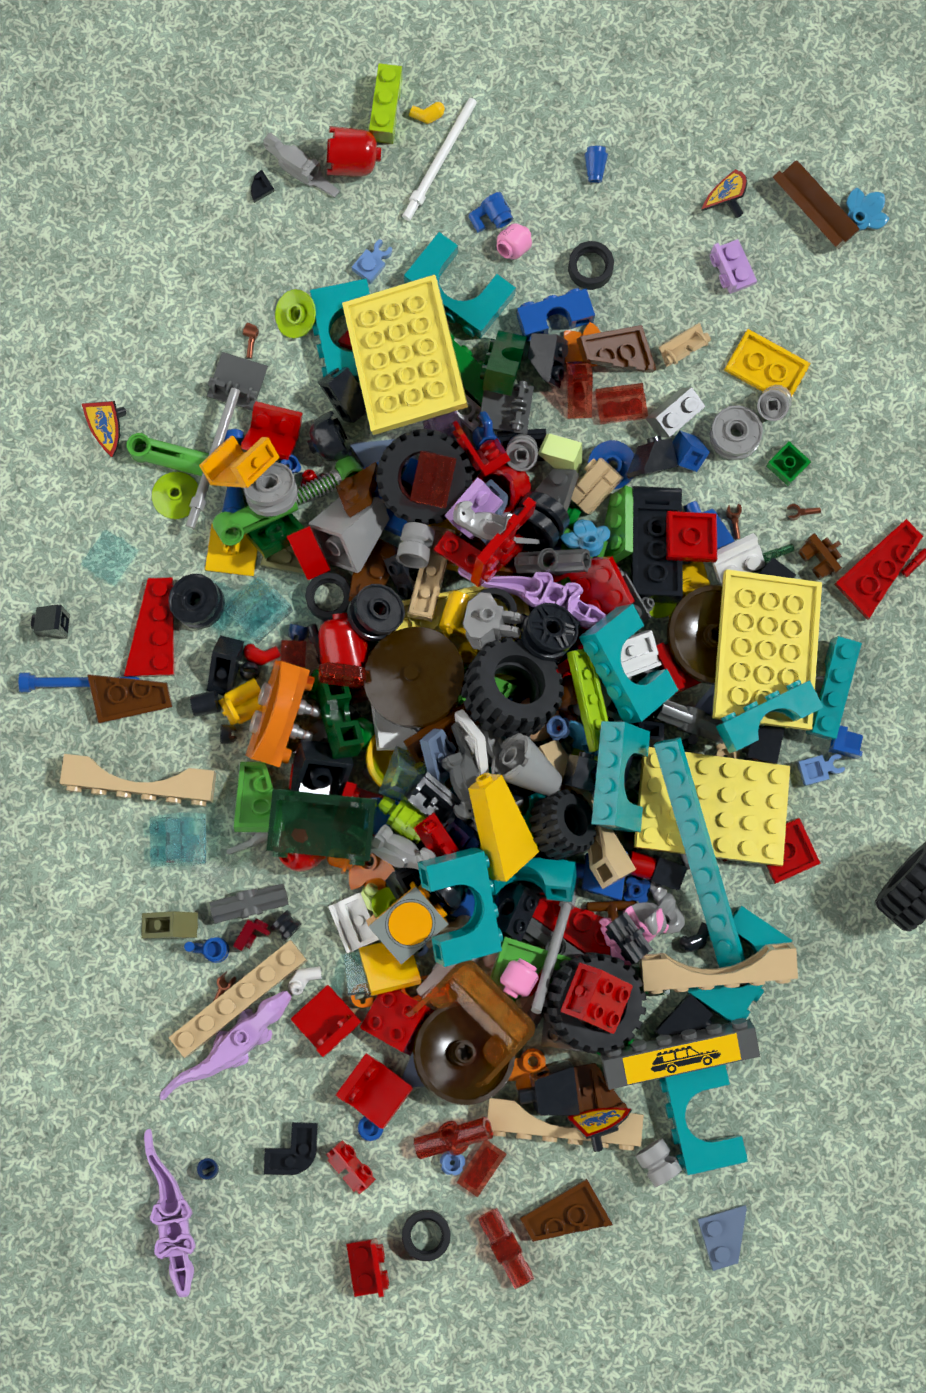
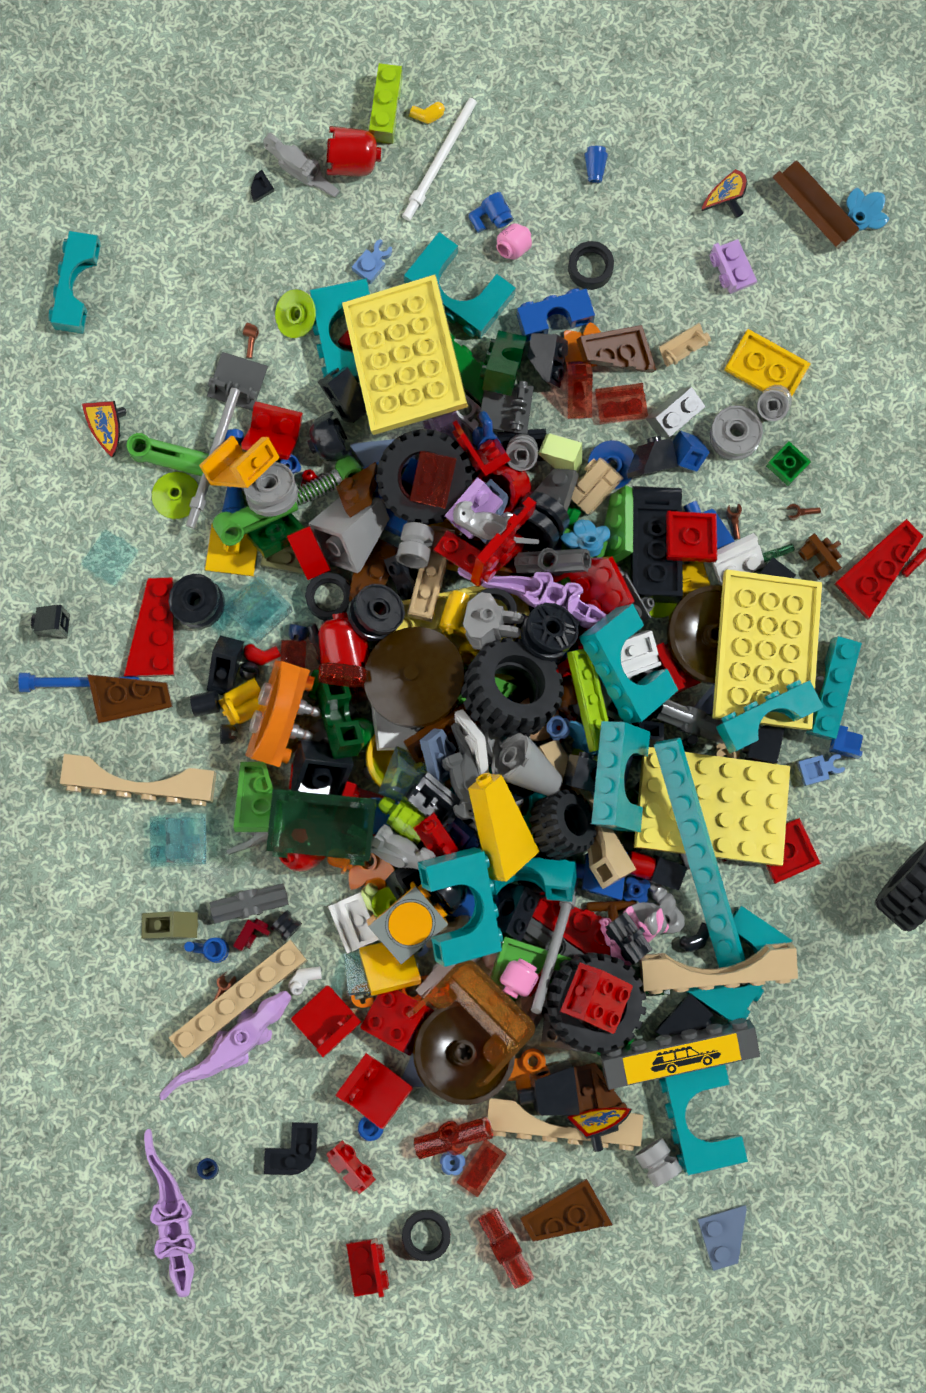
(80, 253): none -> teal arch

